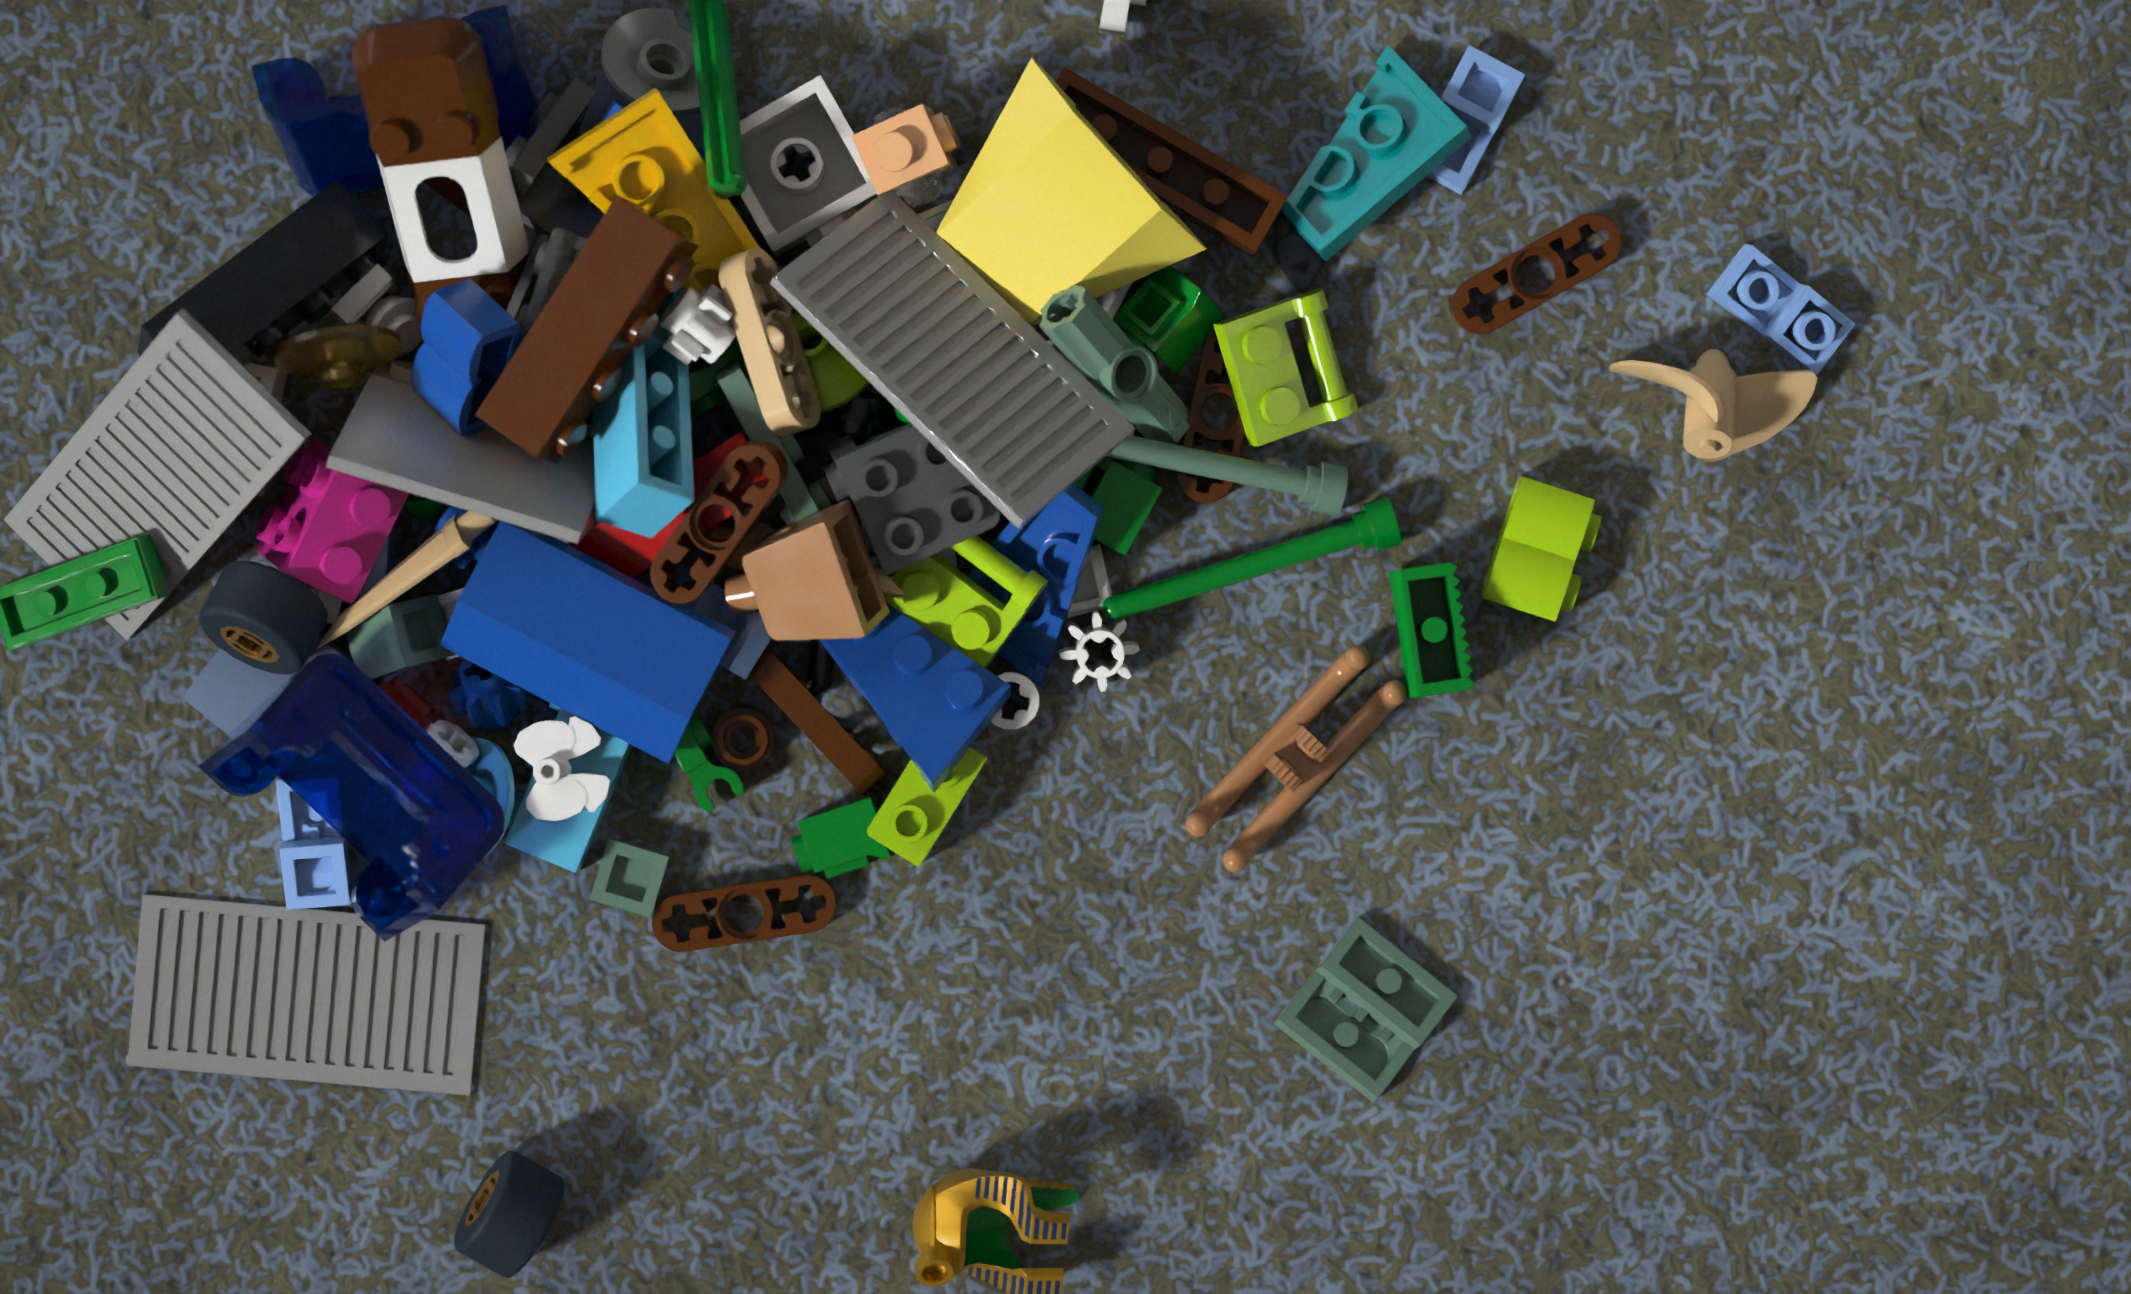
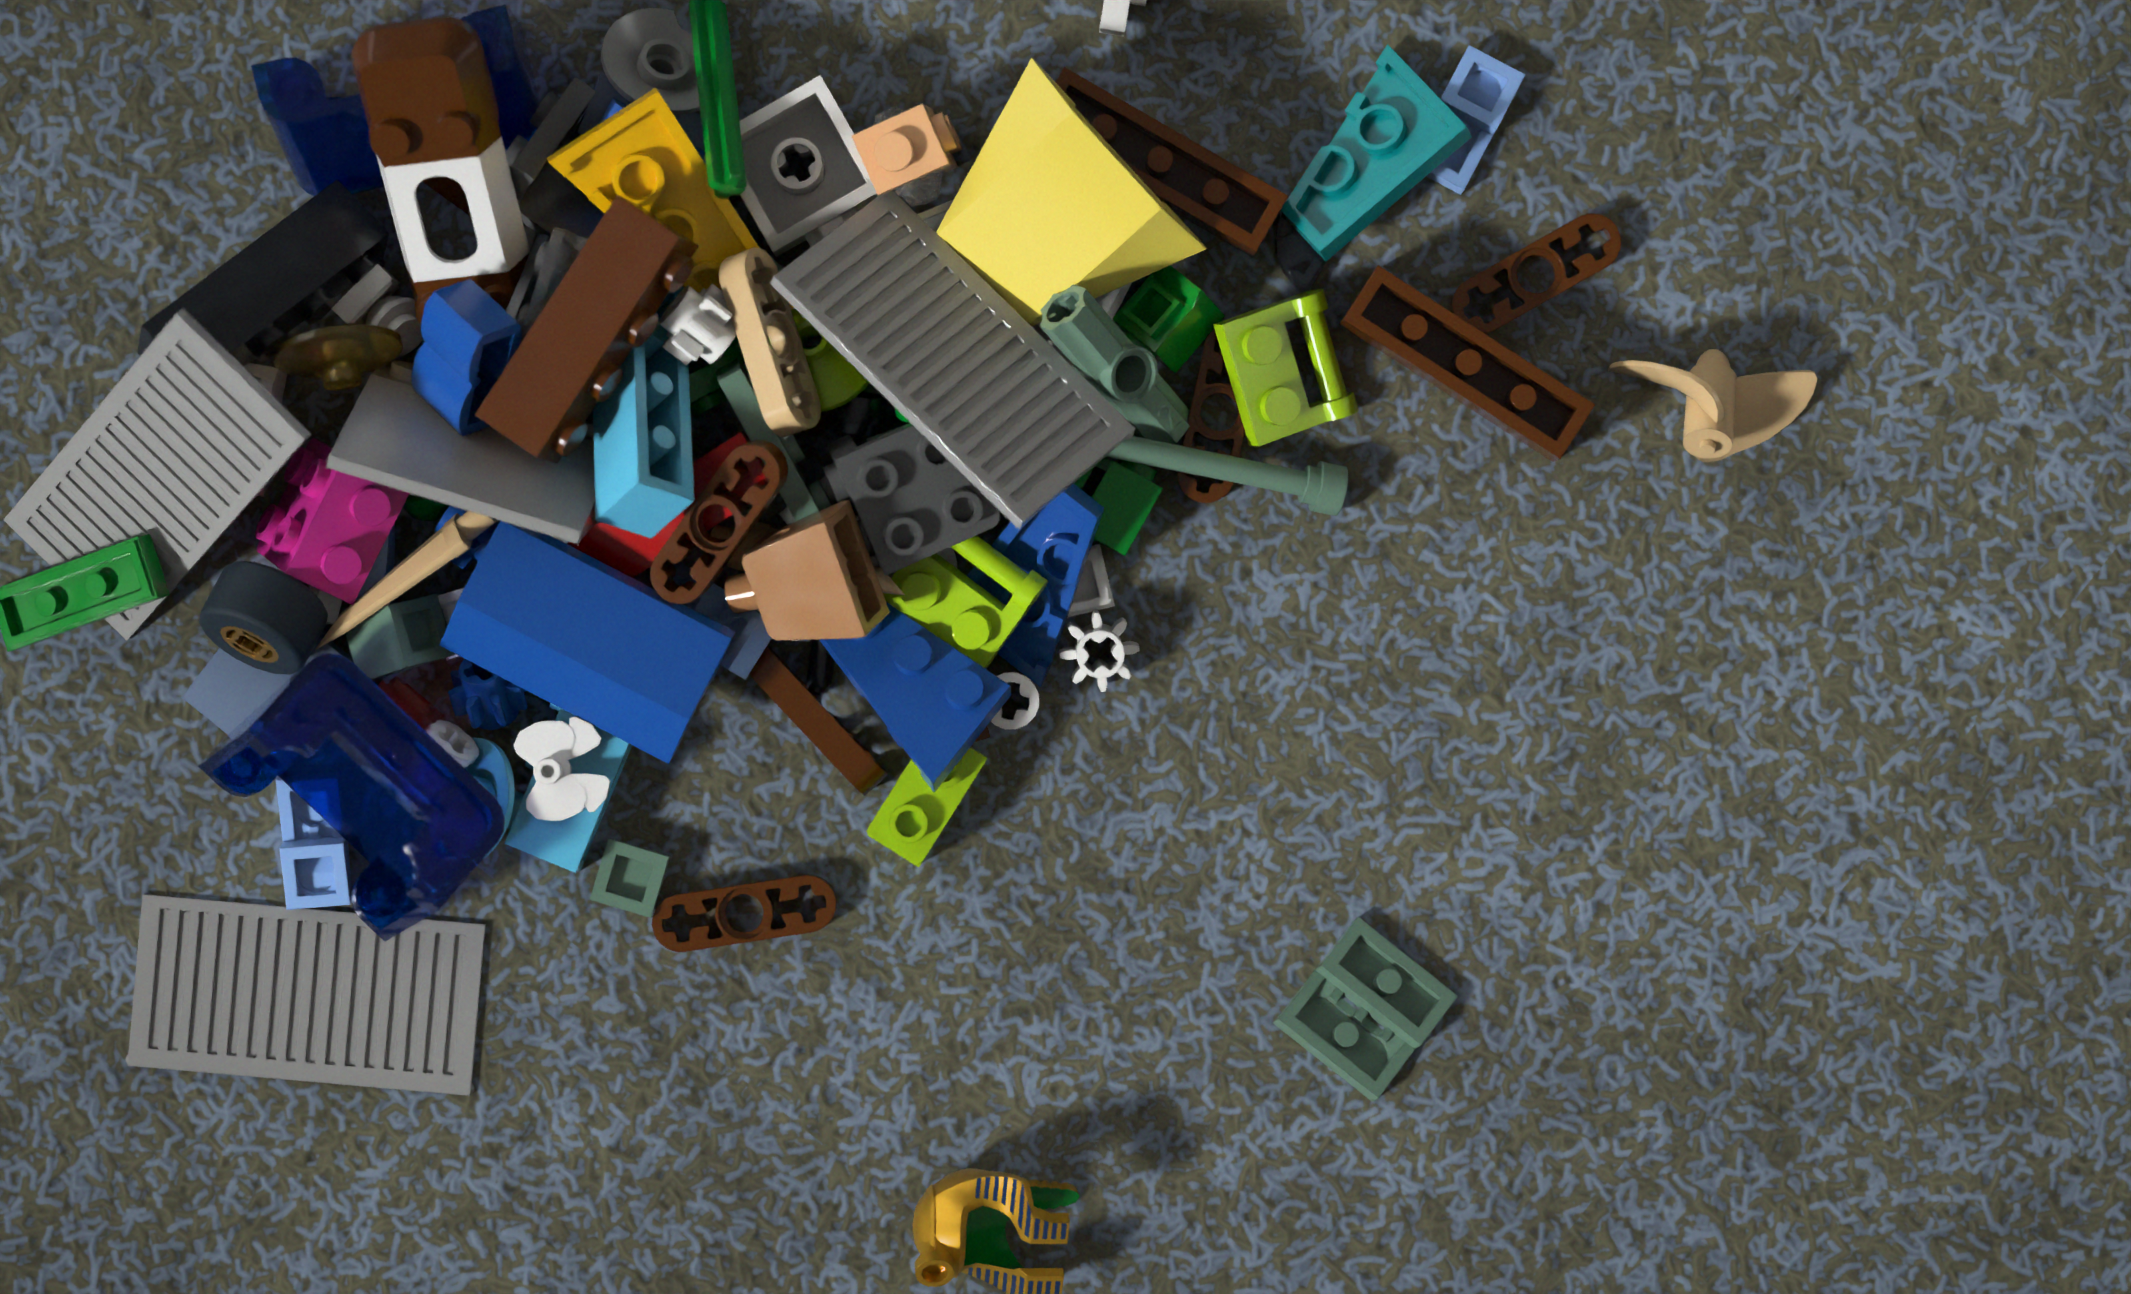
(509, 1214): black wheel -> none
(698, 764): green plate -> none
(723, 745): reddish brown plate -> none
(838, 839): green window -> none
(1295, 757): medium nougat piece -> none
(1369, 528): green piece -> none
(1430, 630): green brick -> none
(1467, 364): none -> reddish brown brick
(1539, 549): lime brick -> none
(1781, 308): light blue slope -> none

